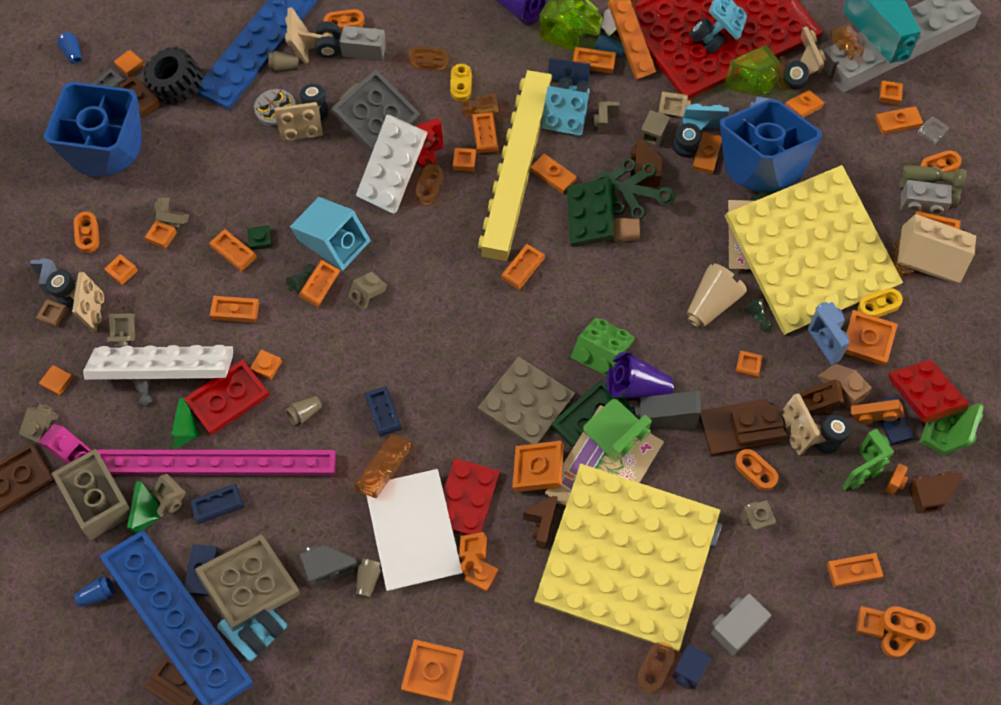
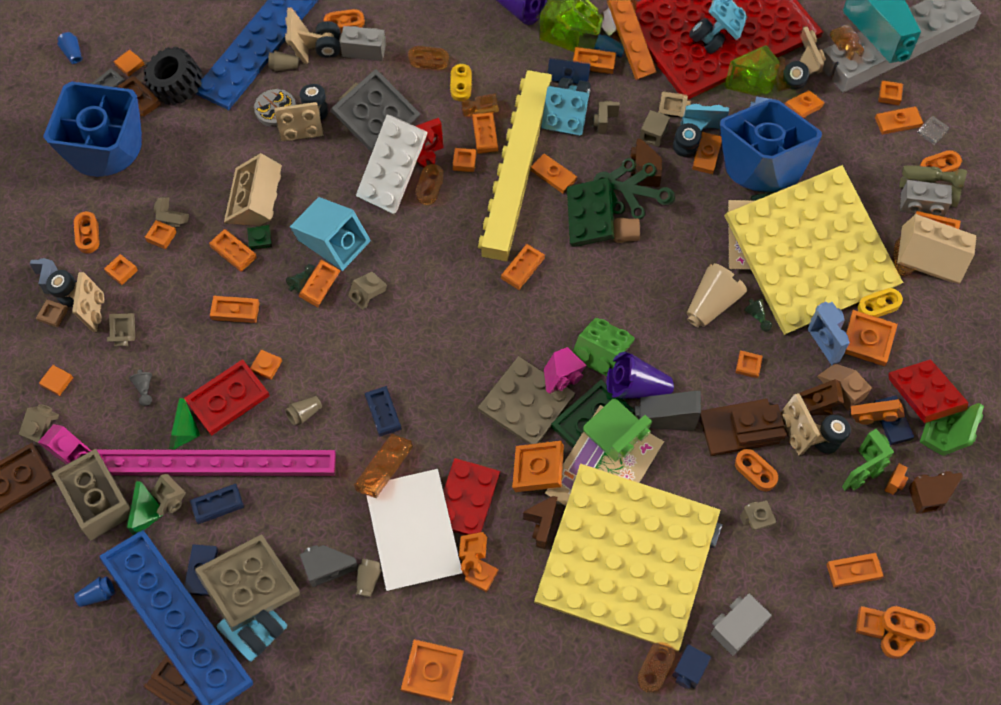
(159, 362): white plate -> none
(253, 192): none -> tan slope
(562, 370): none -> dark pink slope

